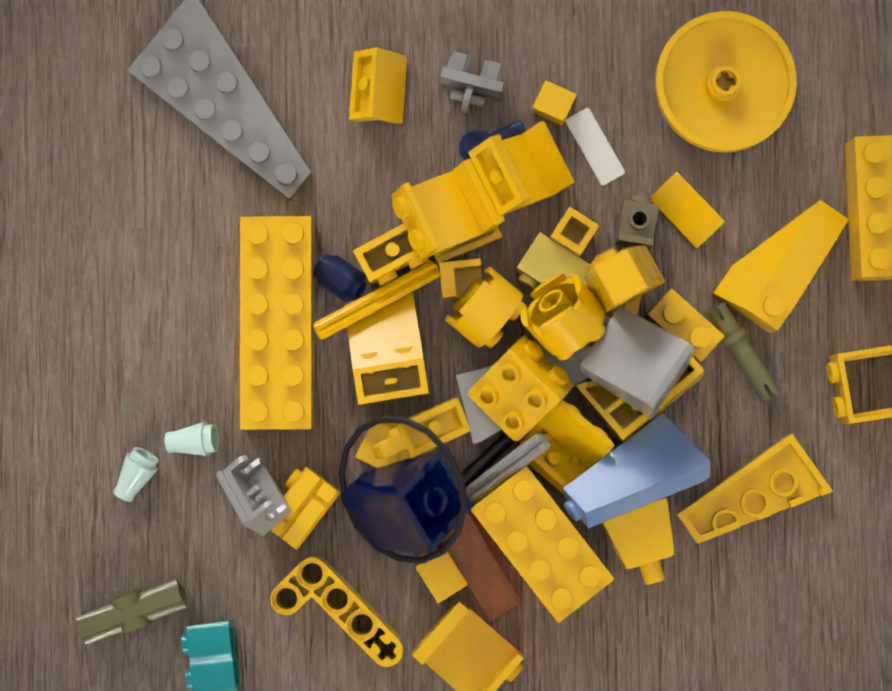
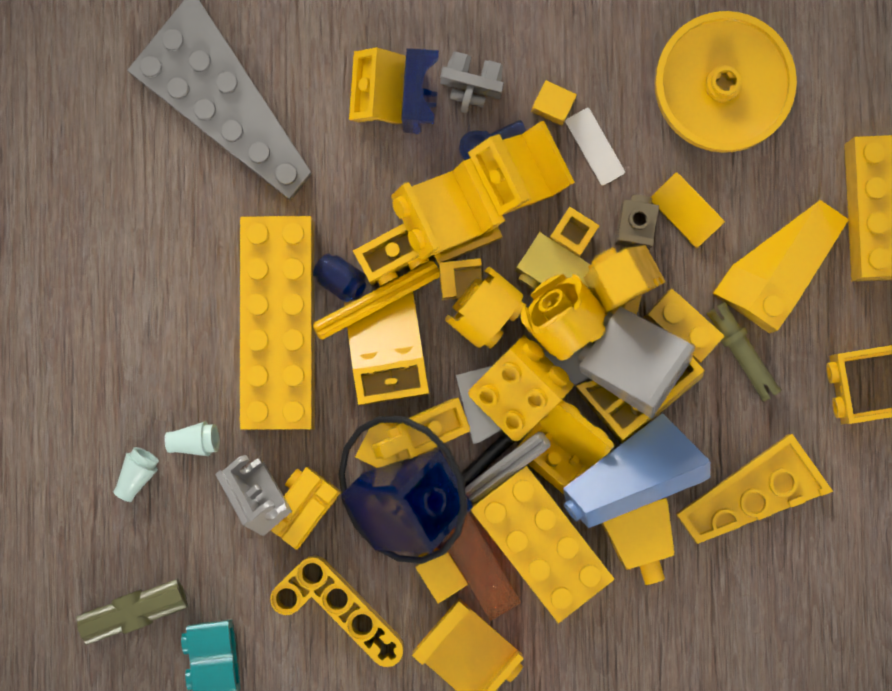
(415, 108): none -> clear blue piece

